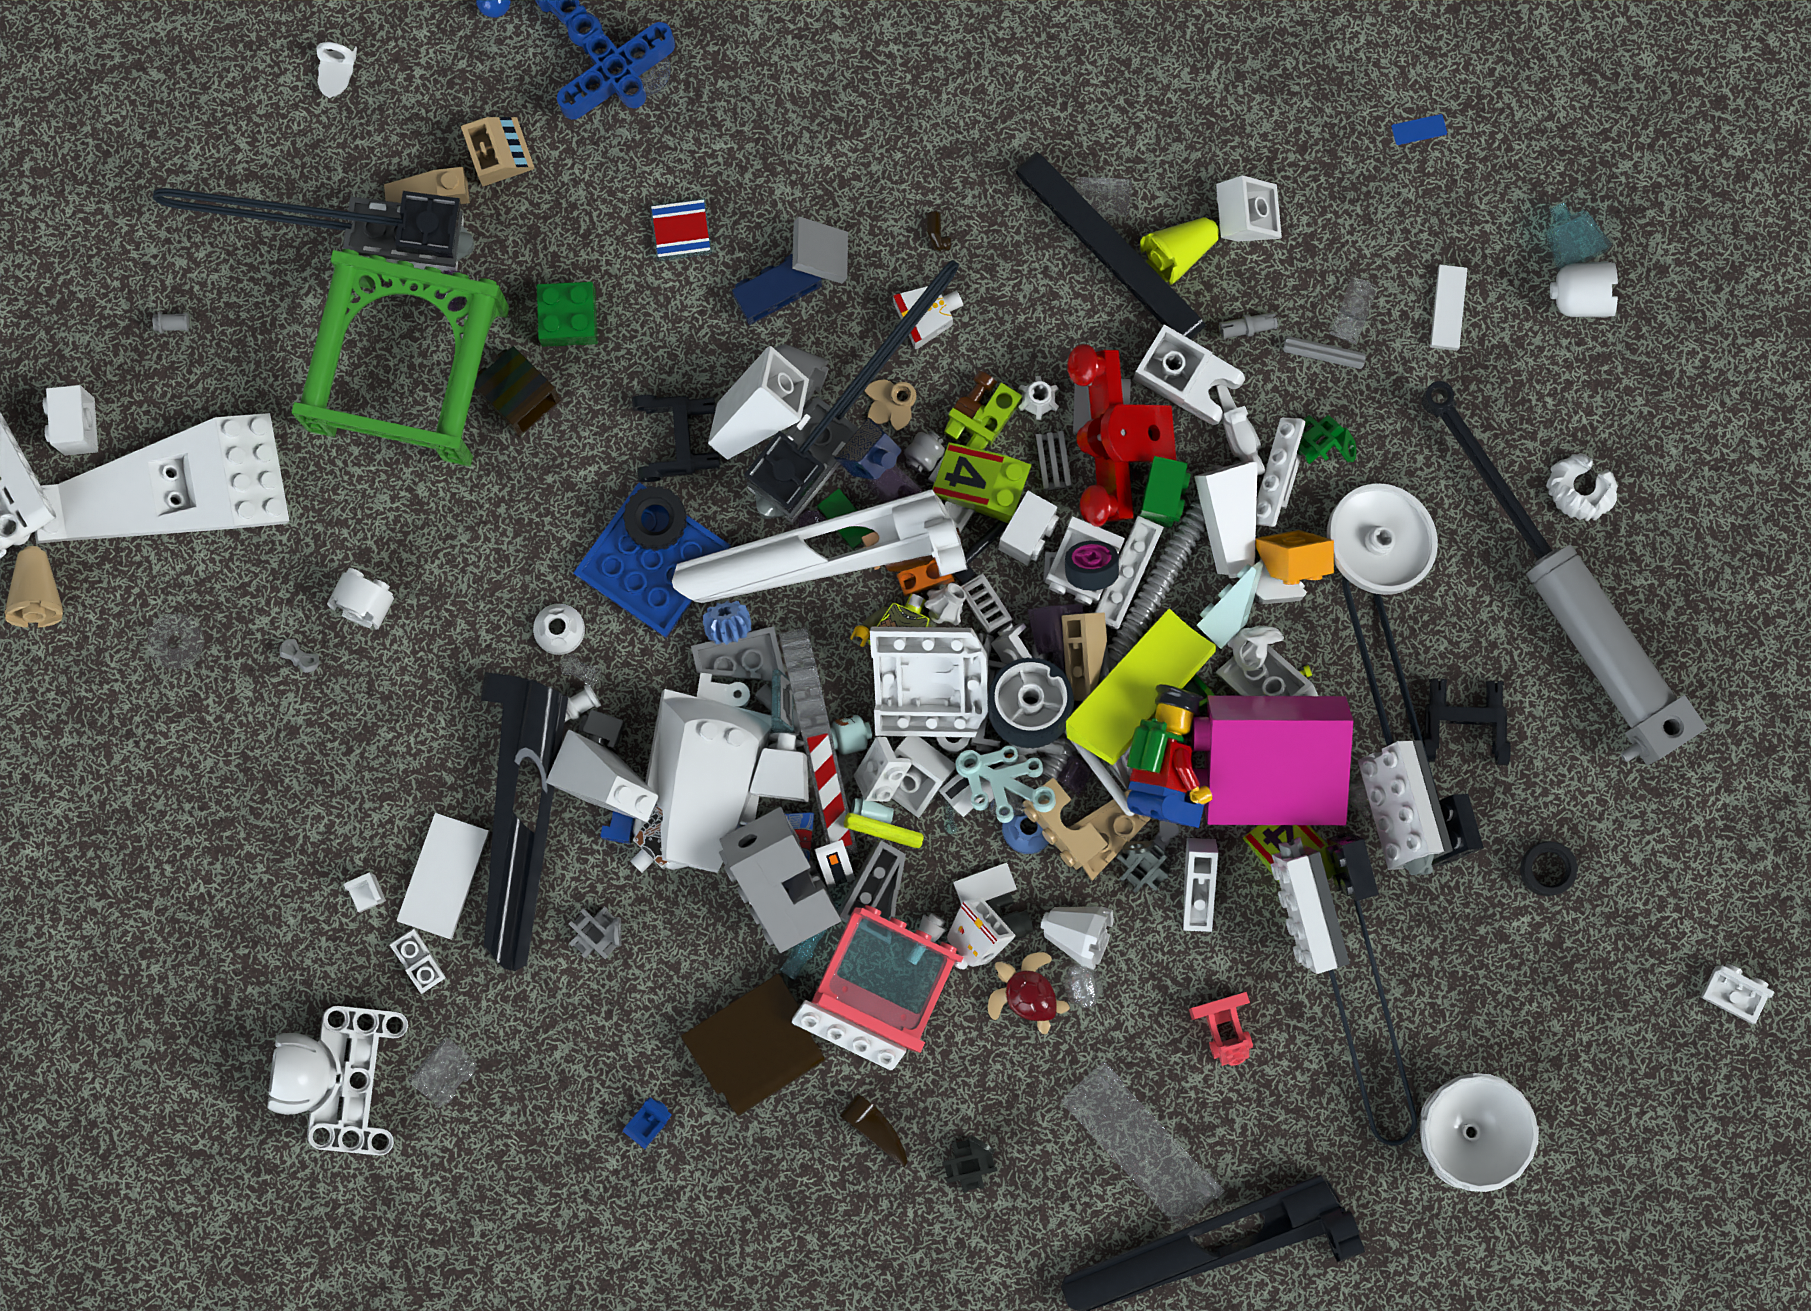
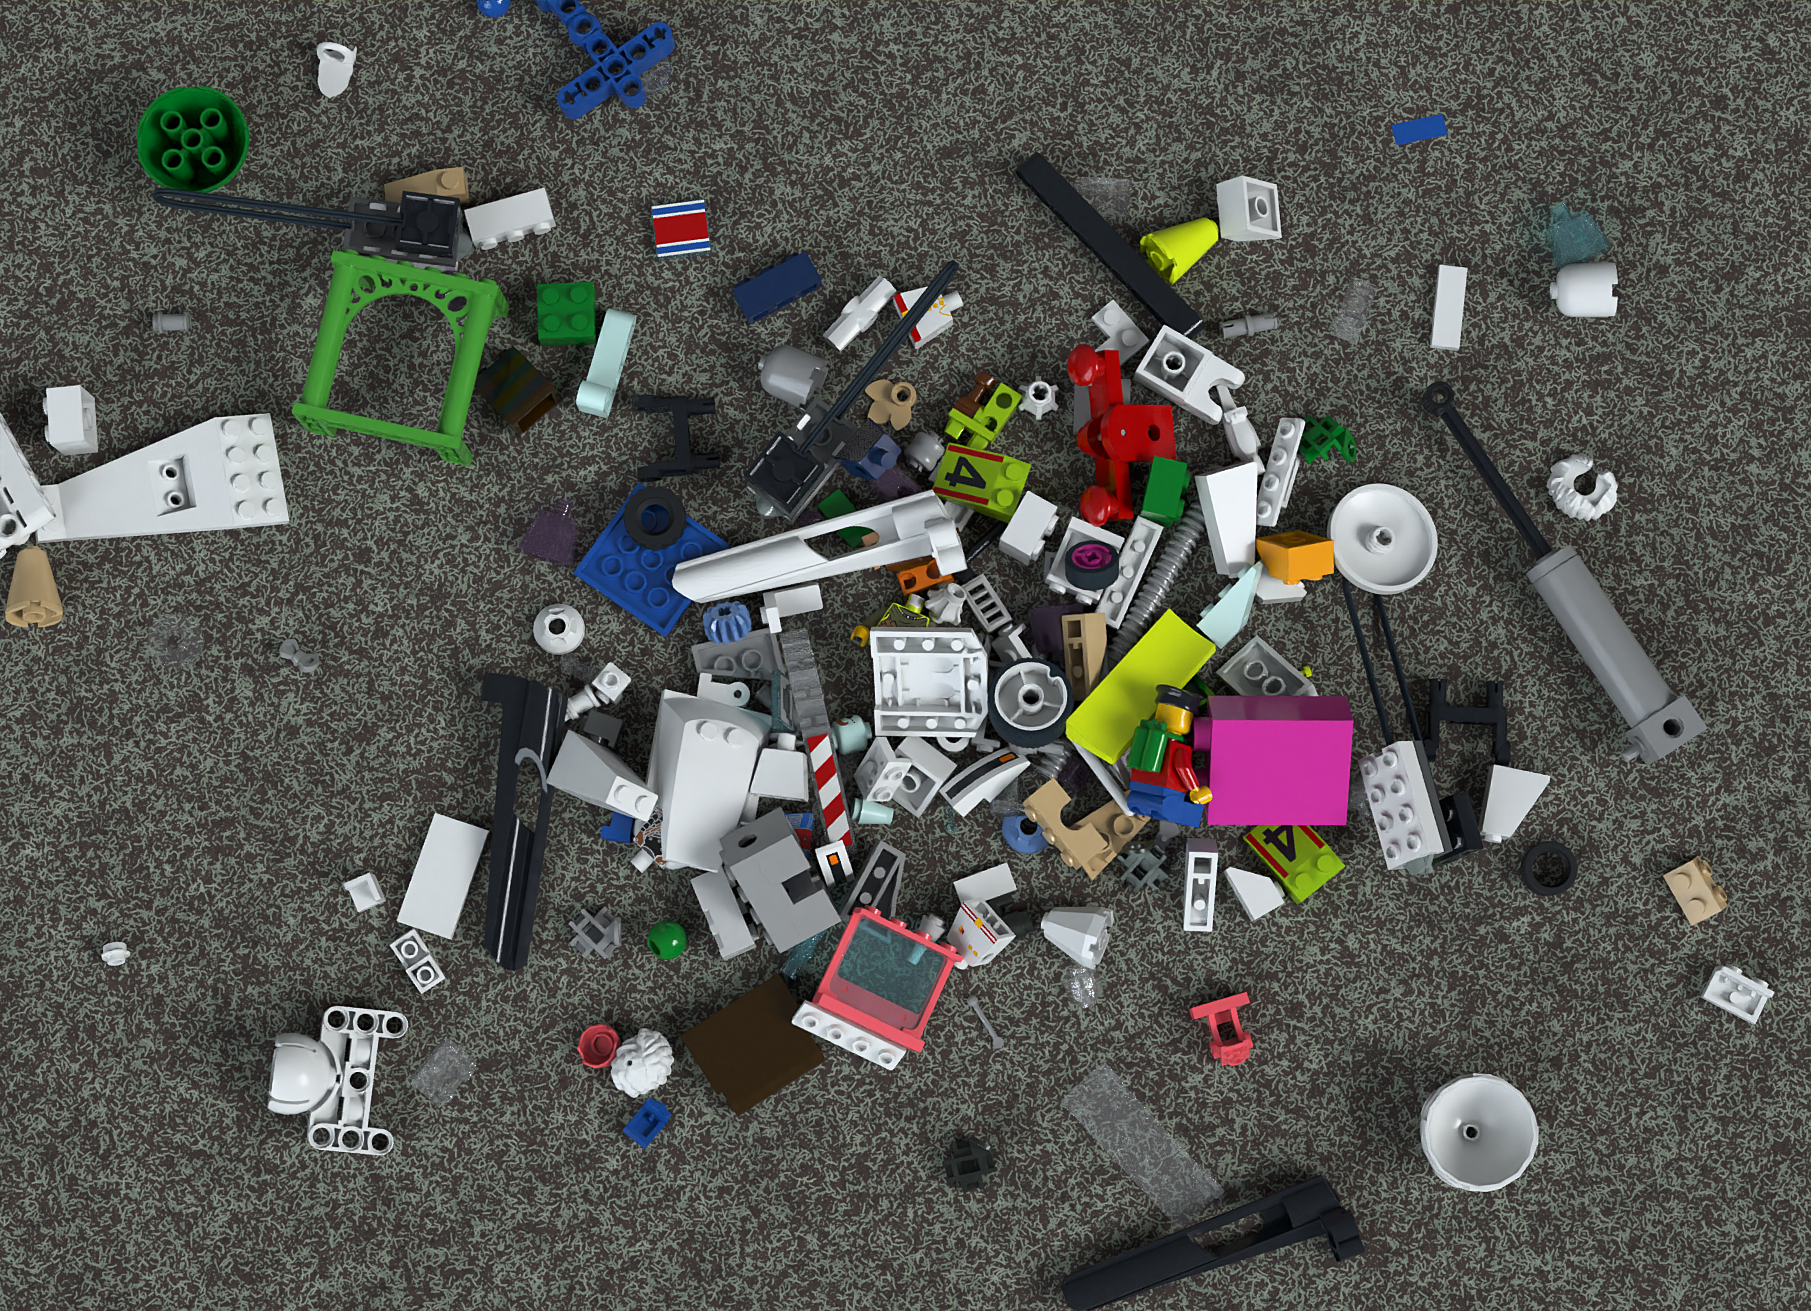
(115, 953): none -> white plate
(192, 139): none -> green cone
(361, 599): white brick -> none
(497, 148): tan slope -> none
(510, 219): none -> white brick
(552, 536): none -> clear purple torso
(598, 391): none -> light aqua beam
(599, 1045): none -> coral hair
(611, 684): none -> white bracket
(650, 1063): none -> white hair
(667, 939): none -> green piece
(724, 913): none -> white wedge
(758, 404): white slope -> none
(789, 602): none -> white bracket
(820, 250): light grey tile -> none
(859, 314): none -> white piece
(875, 1127): dark brown piece -> none
(883, 830): neon yellow axle -> none
(934, 232): dark brown arm -> none
(998, 1042): none -> light grey hinge
(1003, 779): light aqua plant -> none
(1027, 992): animal -> none
(1050, 437): light grey tile -> none
(1120, 331): none -> white plate
(1255, 892): none -> white slope
(1260, 637): white piece -> none
(1318, 931): piece -> none
(1324, 352): light grey axle -> none
(1507, 800): none -> white slope
(1696, 890): none -> tan bracket

